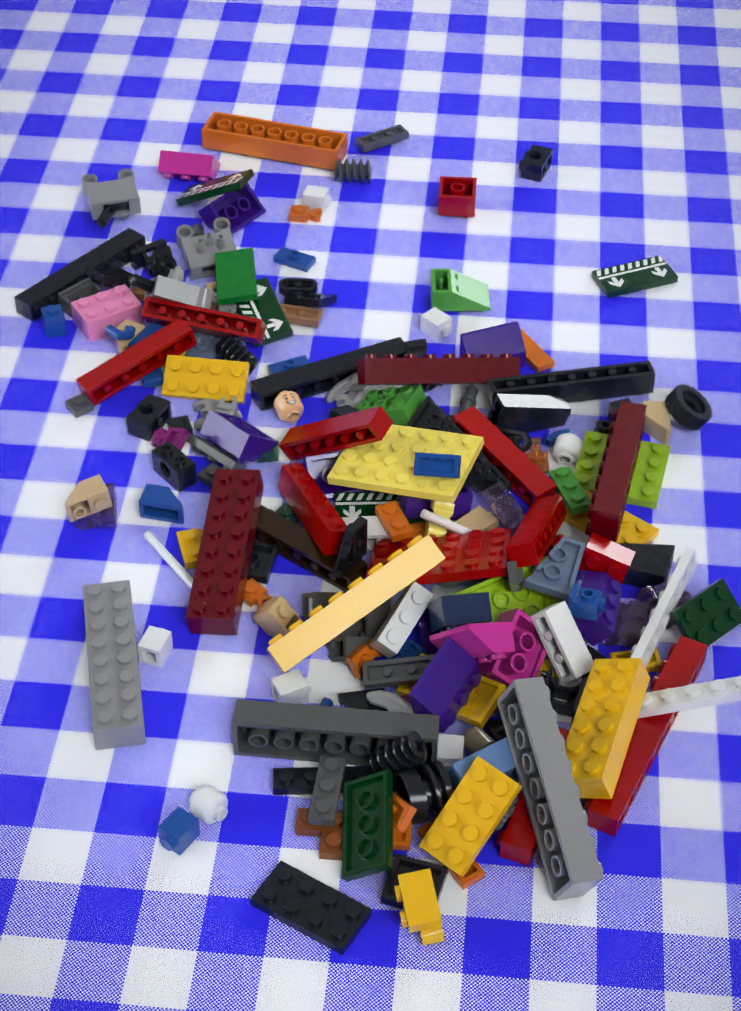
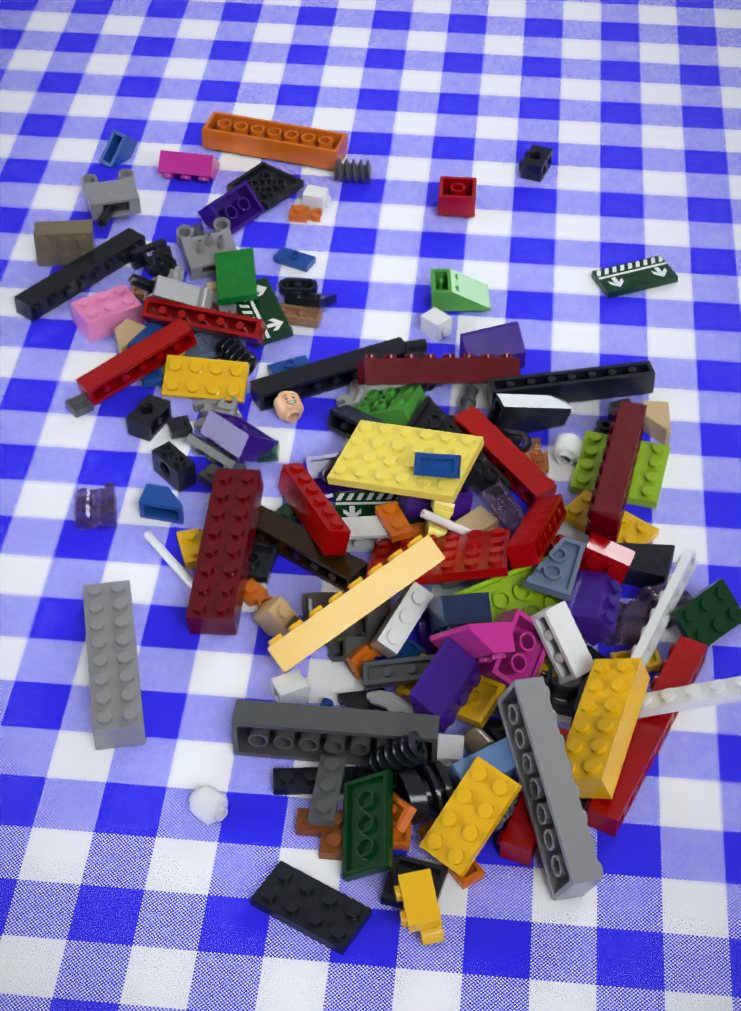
(53, 321): blue brick -> none
(62, 241): none -> dark tan brick
(80, 290): dark grey hinge -> none
(87, 498): tan slope -> none
(109, 276): black plate -> none
(117, 334): blue arm -> none
(118, 149): none -> blue slope
(155, 646): white brick -> none
(176, 436): magenta plate -> none
(178, 831): blue brick -> none
(215, 187): tile -> none
(269, 184): none -> black plate
(336, 433): red brick -> none
(341, 387): light grey piece -> none
(352, 547): black wing -> none
(381, 138): dark grey plate -> none
(515, 576): dark grey plate -> none
(535, 355): orange tile -> none
(550, 439): blue arm -> none
(571, 490): bright green plate -> none
(586, 602): blue brick -> none
(688, 407): black tyre -> none

